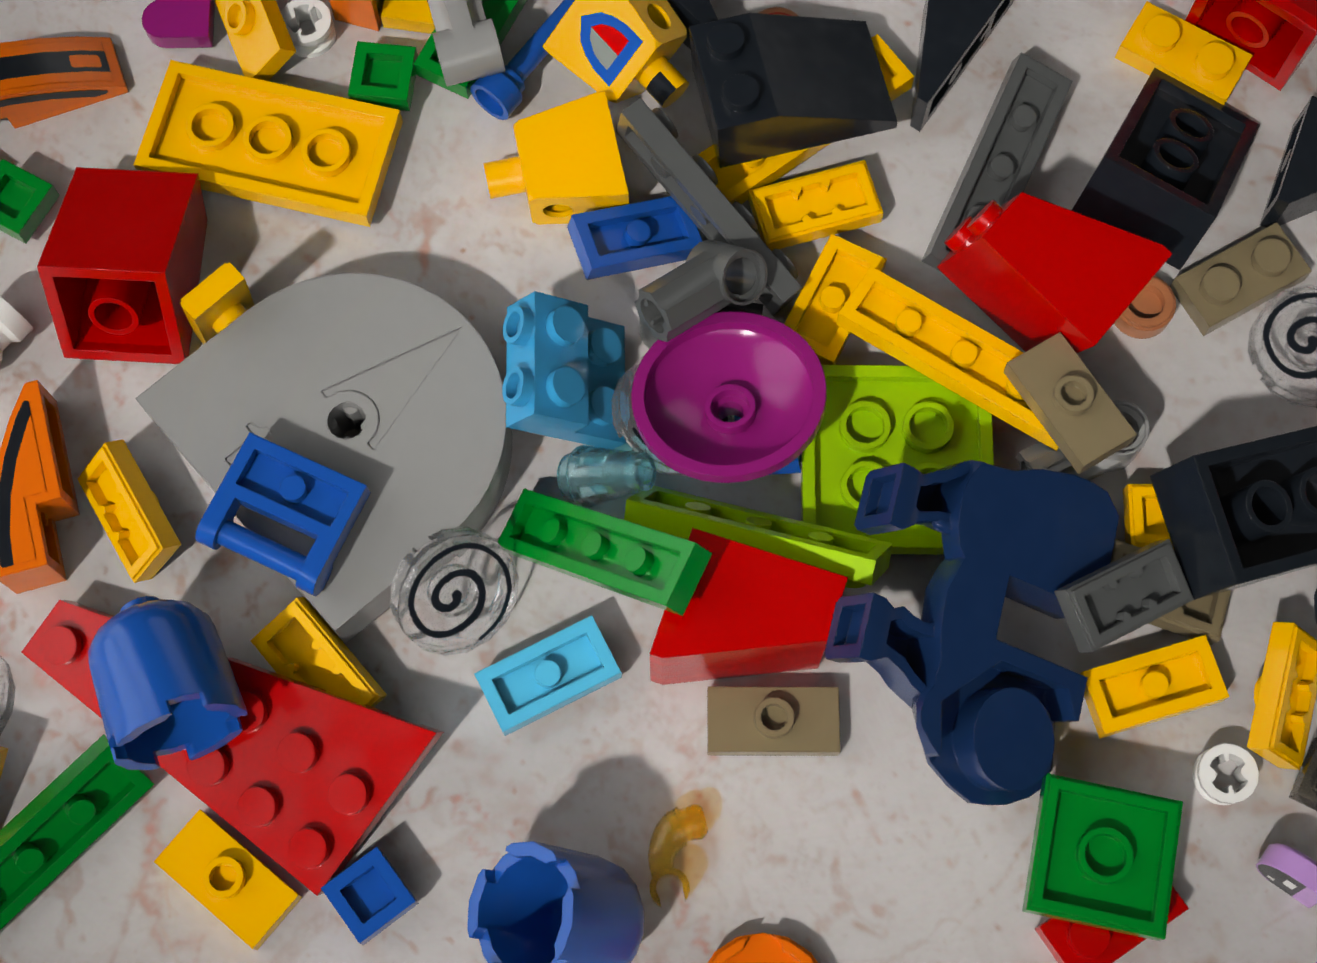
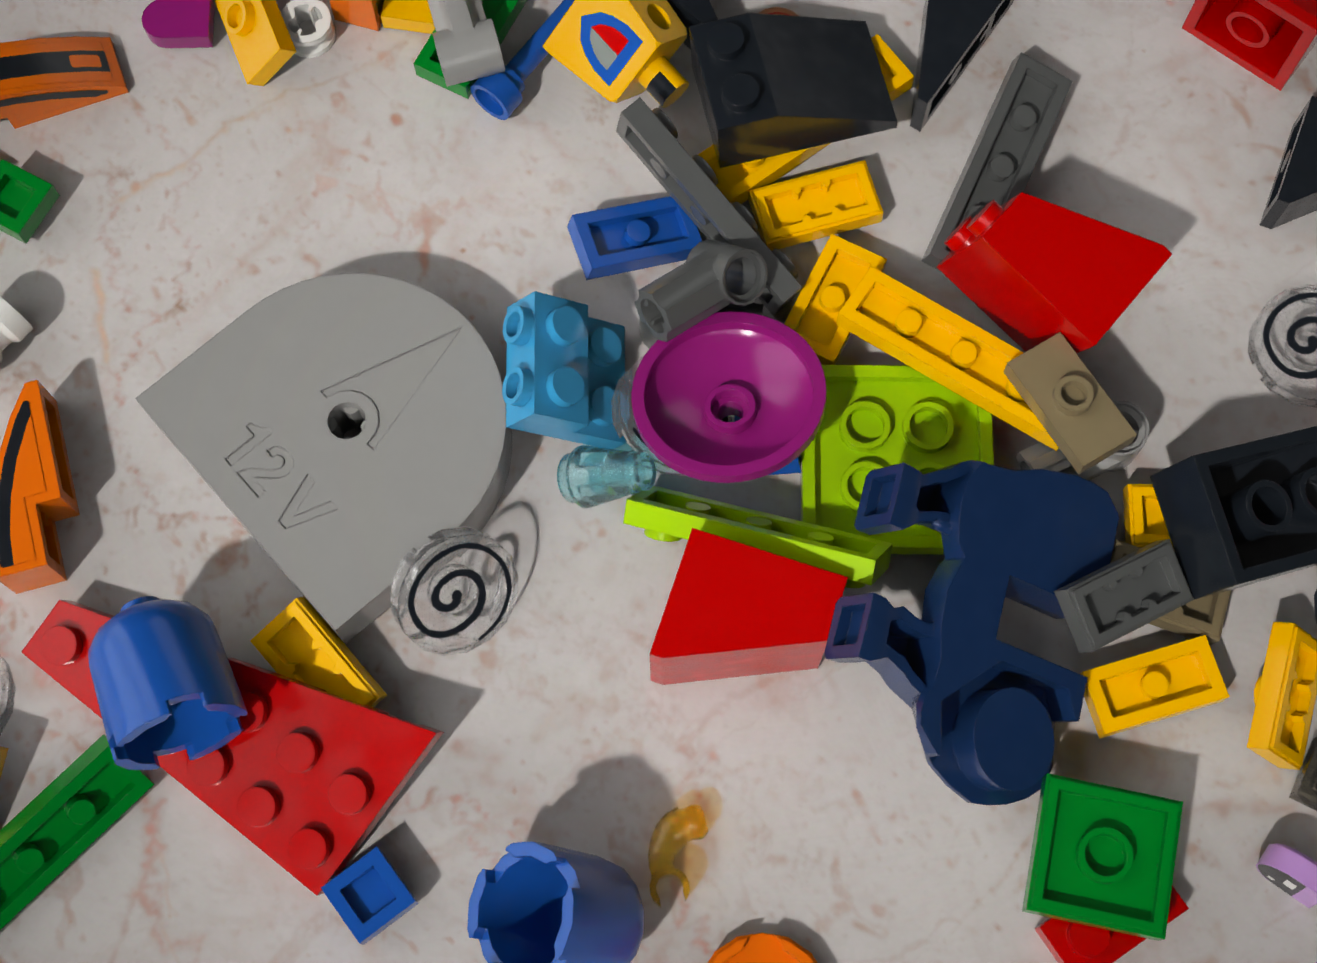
(123, 262): red slope -> none
(128, 511): yellow plate -> none
(217, 302): yellow plate -> none
(228, 879): yellow plate -> none
(271, 142): yellow plate -> none
(289, 492): blue plate -> none
(383, 75): green plate -> none
(548, 675): medium azure plate -> none
(563, 162): yellow torso -> none
(605, 551): green plate -> none
(773, 721): dark tan plate -> none
(1148, 311): nougat tile -> none
(1168, 166): black slope -> none
(1183, 53): yellow plate -> none
(1240, 278): dark tan plate -> none
(1246, 774): white bush -> none

